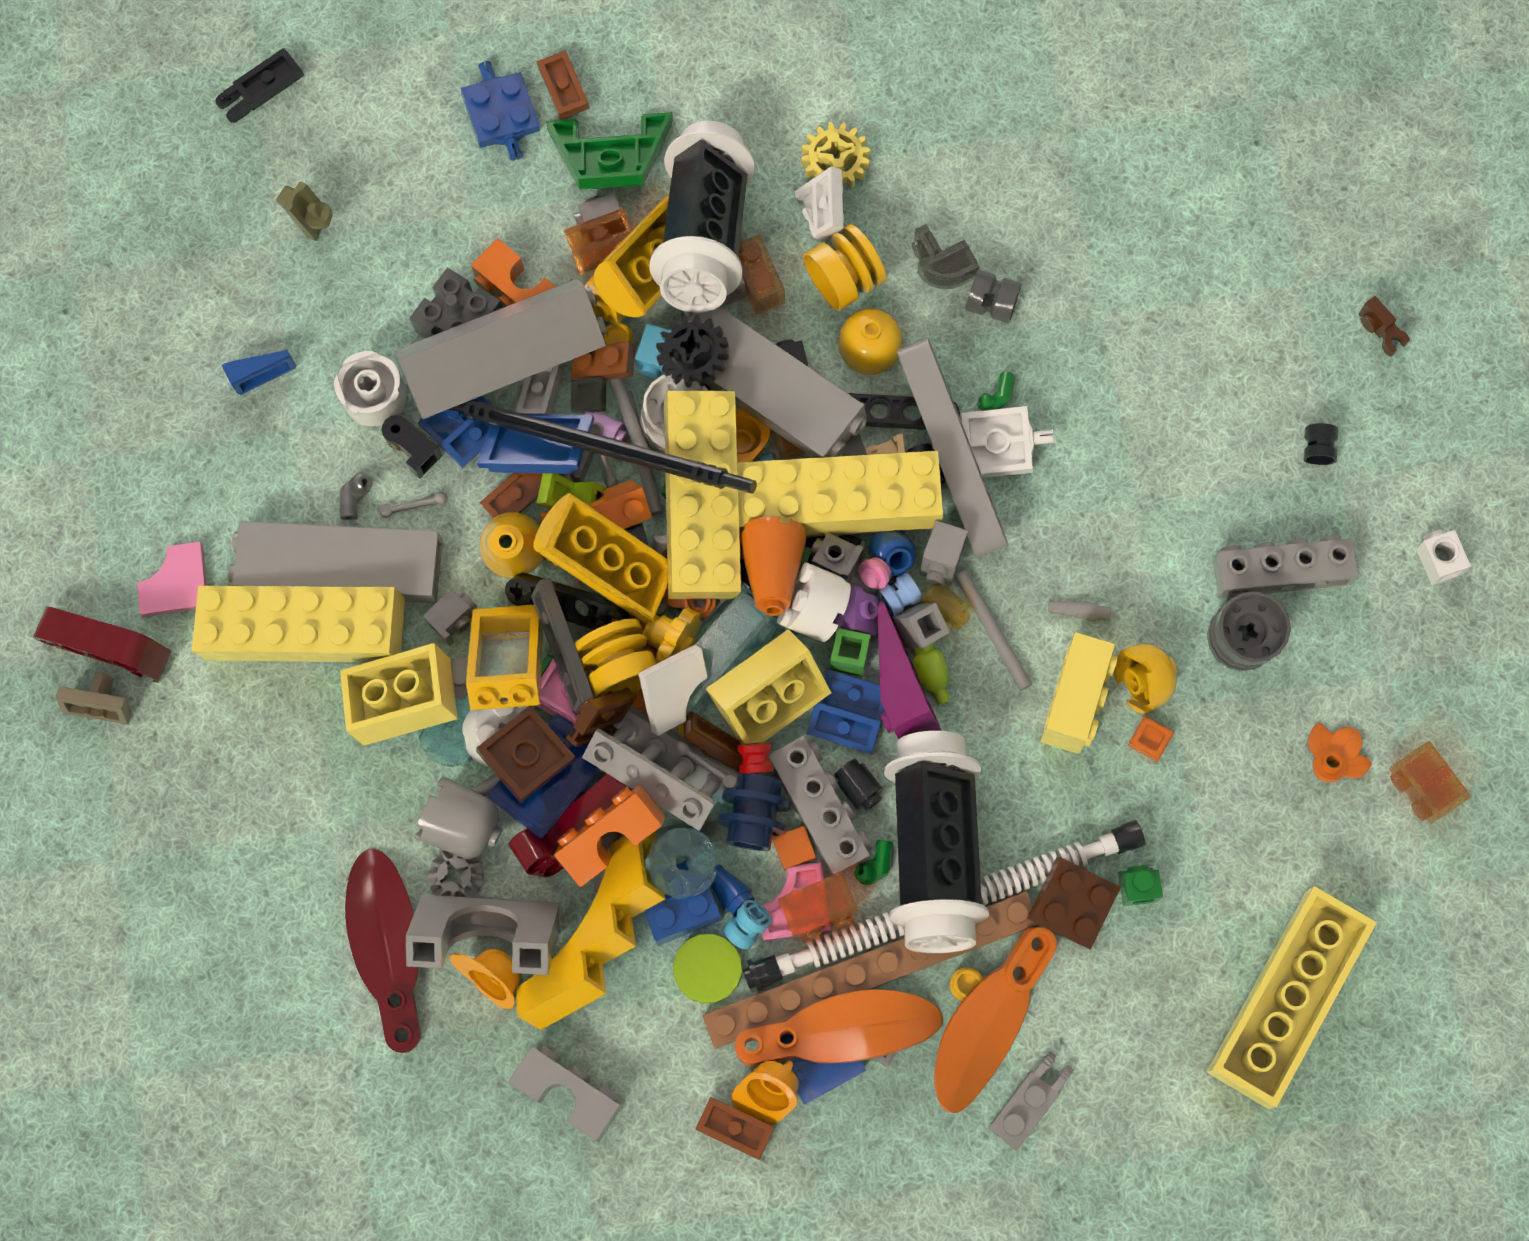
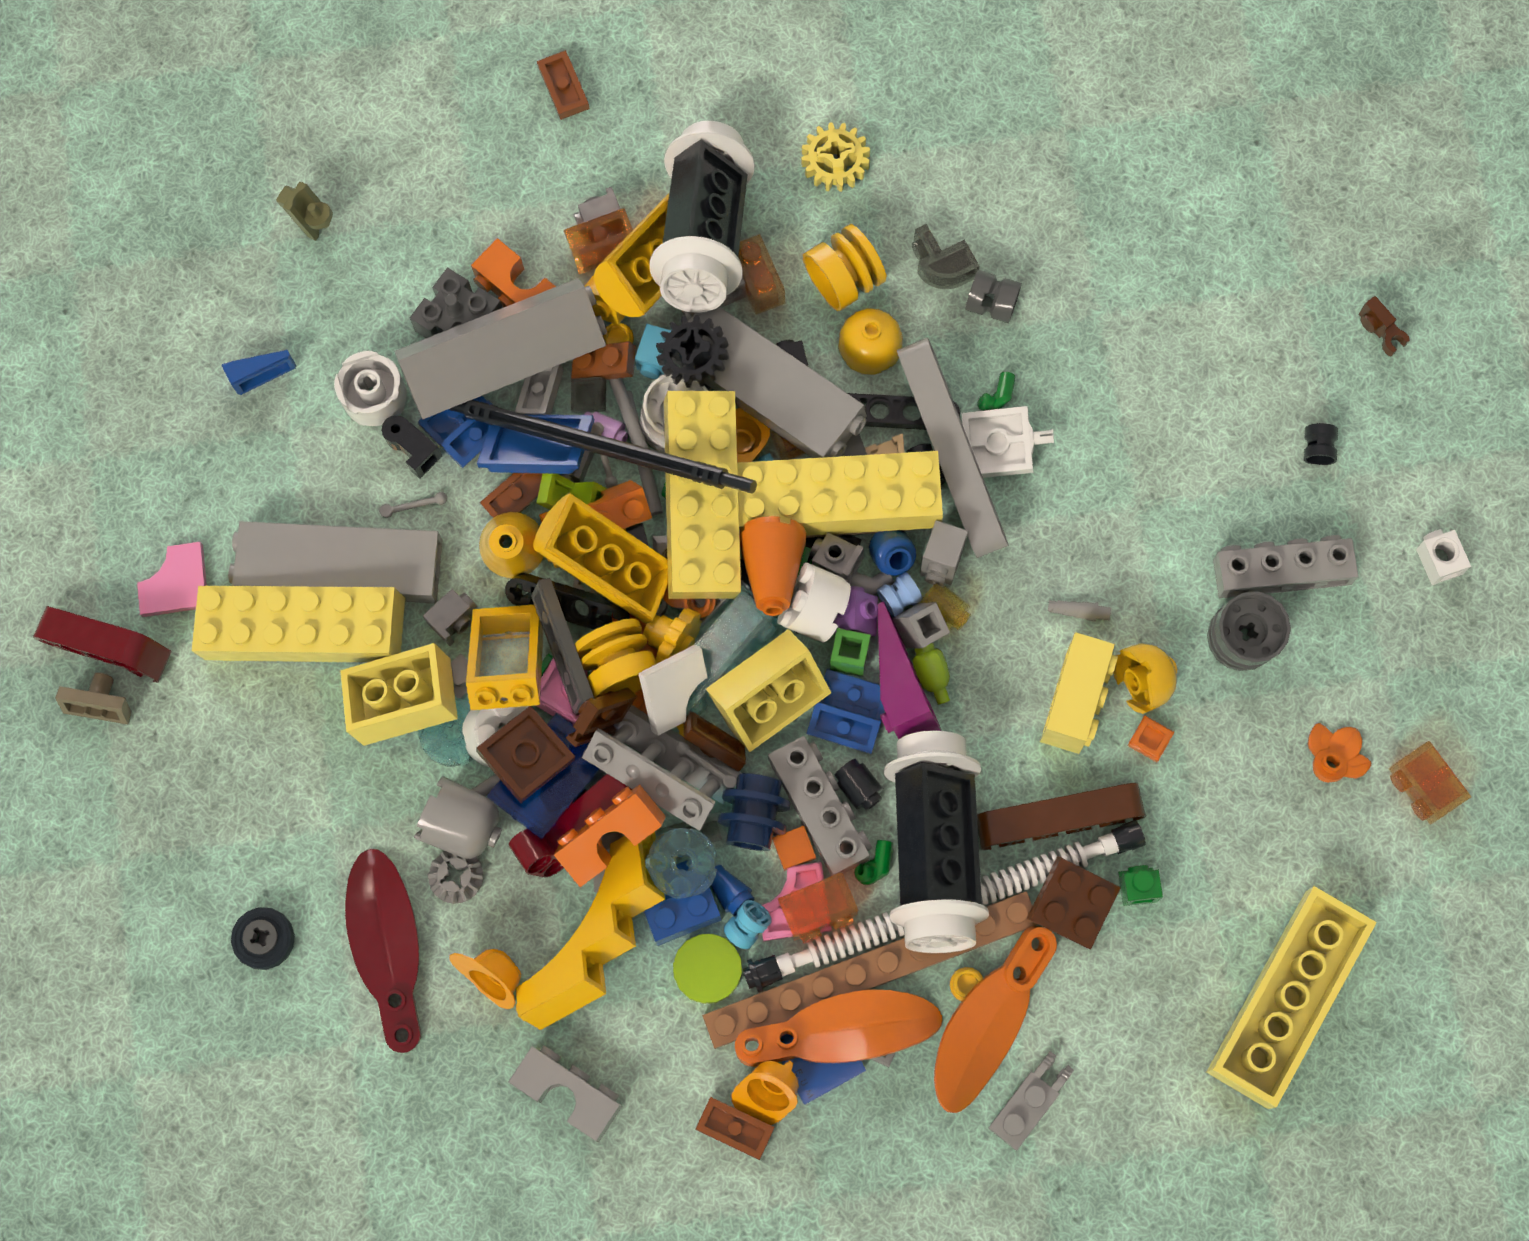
(260, 85): black hinge -> none
(270, 948): none -> black wheel
(351, 493): flat silver arm -> none
(448, 919): light grey arch -> none
(500, 110): blue plate -> none
(610, 159): green wing -> none
(755, 757): red wheel -> none
(823, 203): white wing -> none
(874, 573): bright pink plate -> none
(993, 630): light grey bar -> none
(1060, 814): none -> reddish brown beam

